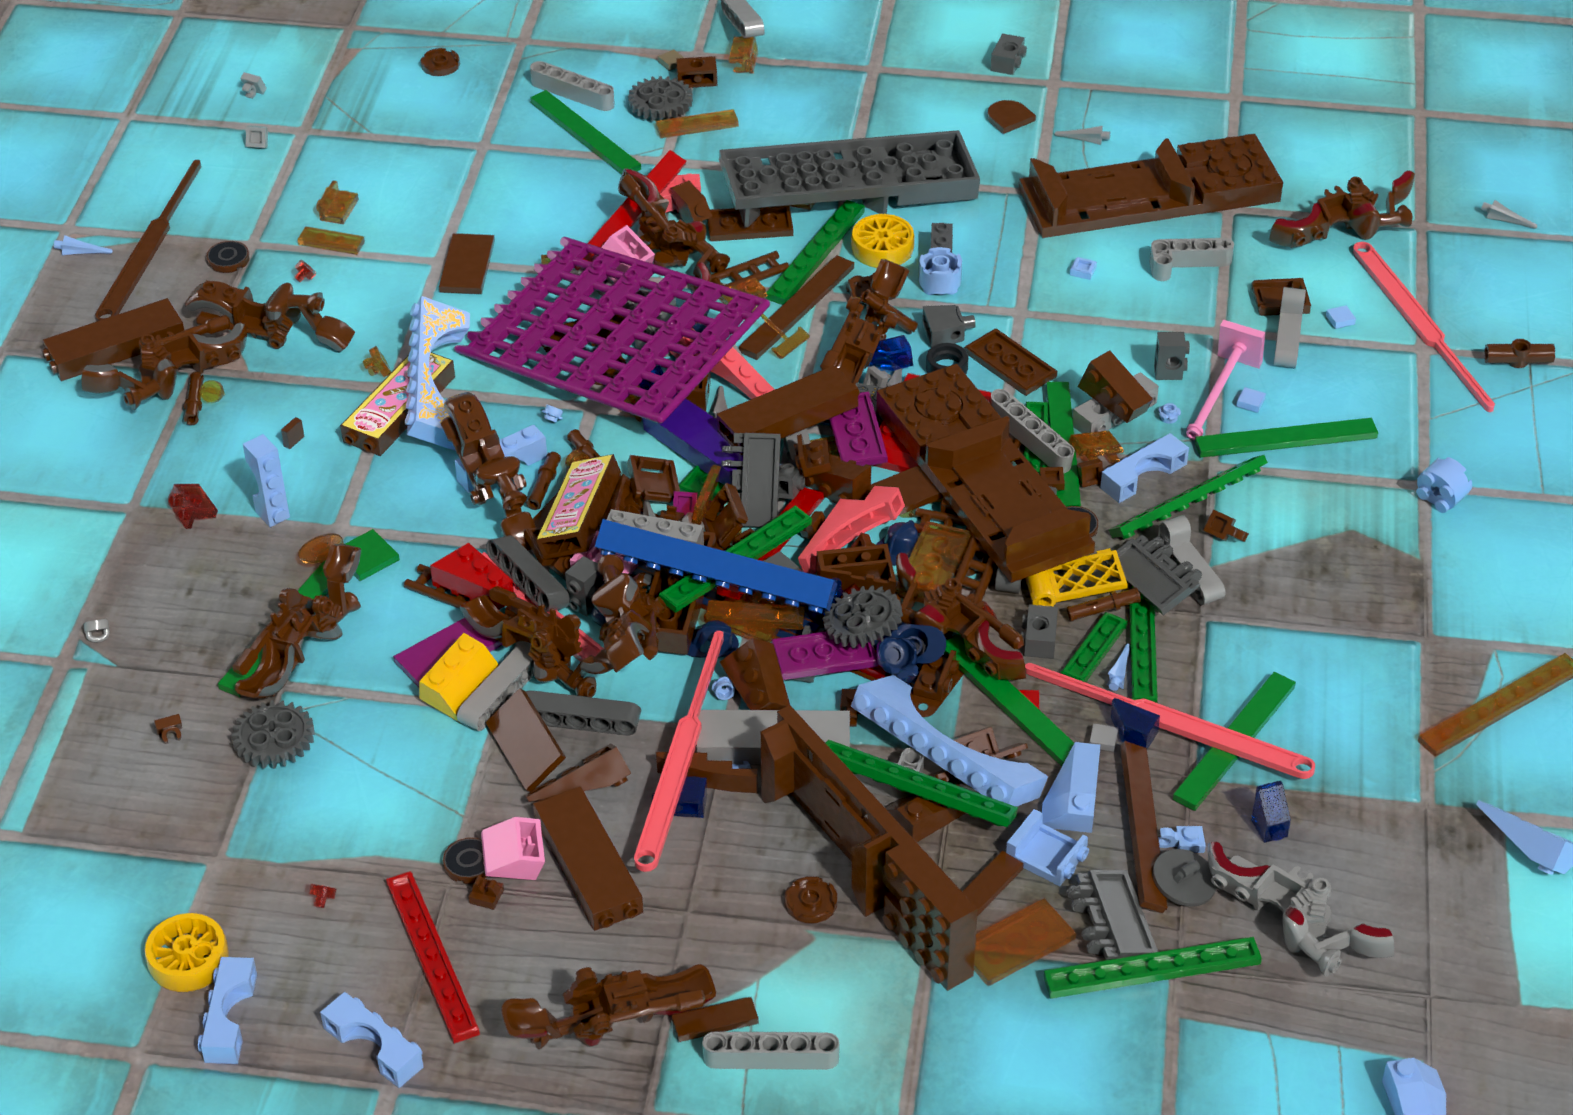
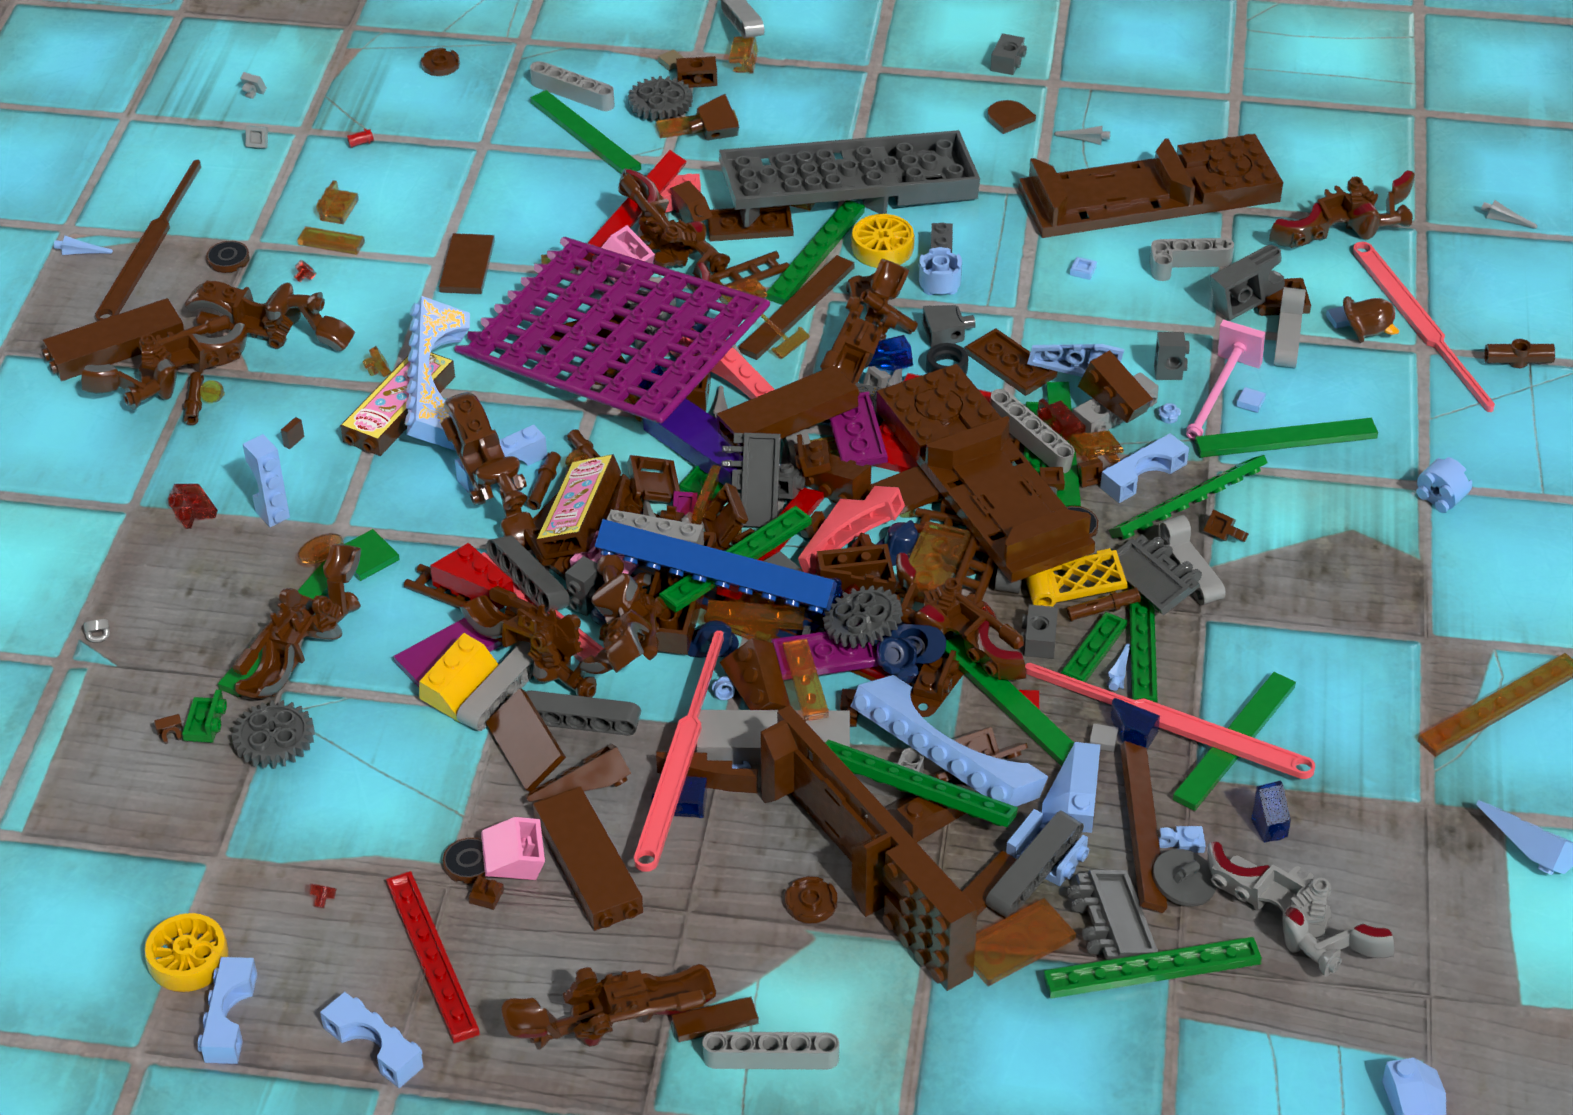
(205, 718): none -> green bracket
(360, 138): none -> red pin
(552, 413): light blue plate -> none
(715, 119): none -> reddish brown torso
(805, 680): none -> clear orange tile
(1034, 864): none -> dark grey beam
(1060, 419): none -> clear red bracket
(1070, 357): none -> light blue wedge
(1247, 282): none -> dark grey brick
(1370, 317): none -> reddish brown hair

